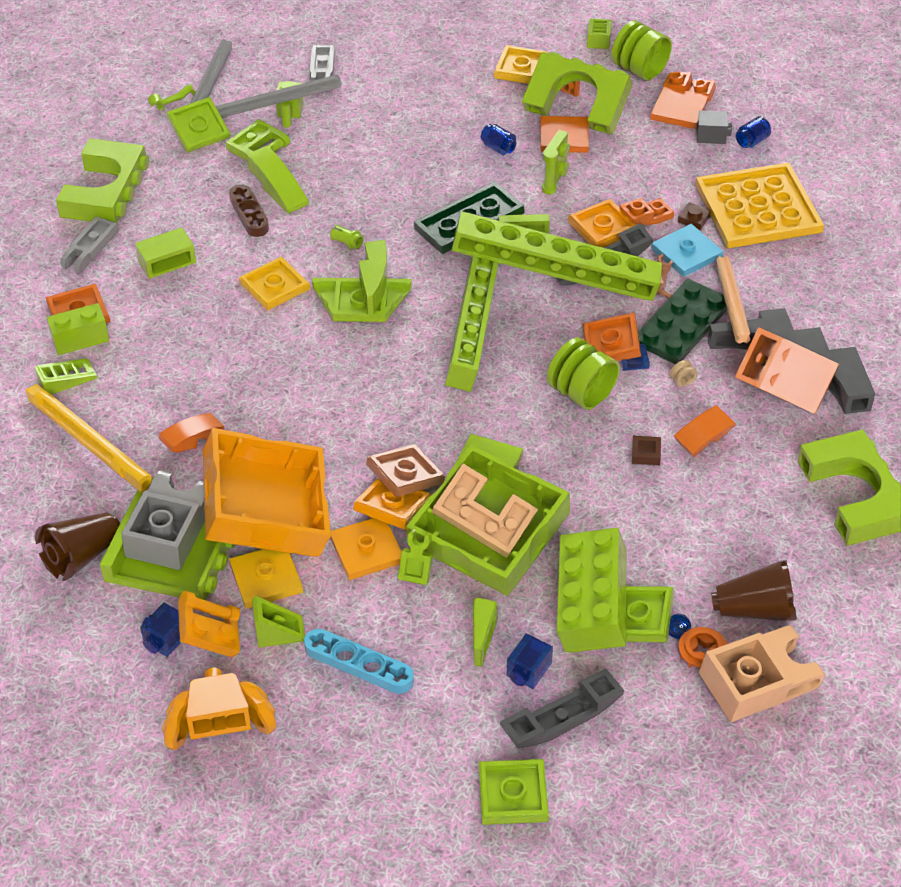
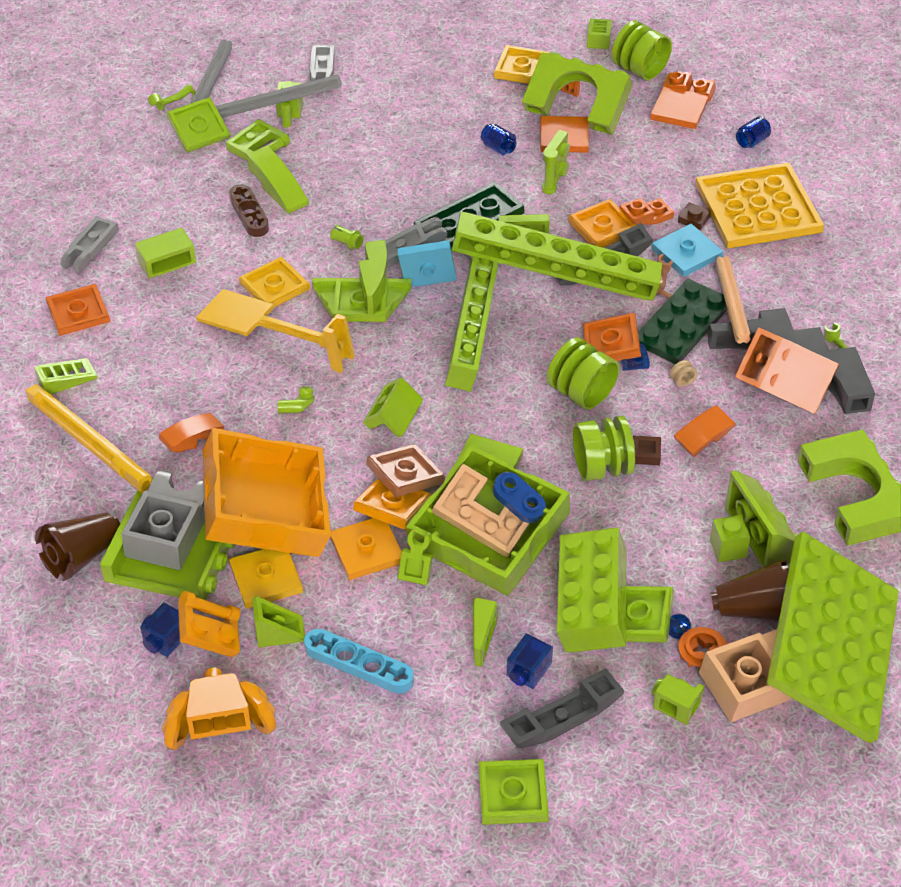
(78, 329): lime piece -> none
(108, 201): lime arch -> none
(243, 314): none -> yellow piece
(299, 404): none -> lime arm
(394, 407): none -> lime panel
(423, 233): none -> light grey hinge
(427, 263): none -> medium azure plate
(516, 498): none -> blue plate
(610, 447): none -> lime wheel
(677, 698): none -> lime brick
(713, 127): dark grey brick -> none
(729, 538): none -> lime brick
(768, 528): none -> lime slope
(833, 335): none -> lime hand
(834, 638): none -> lime plate

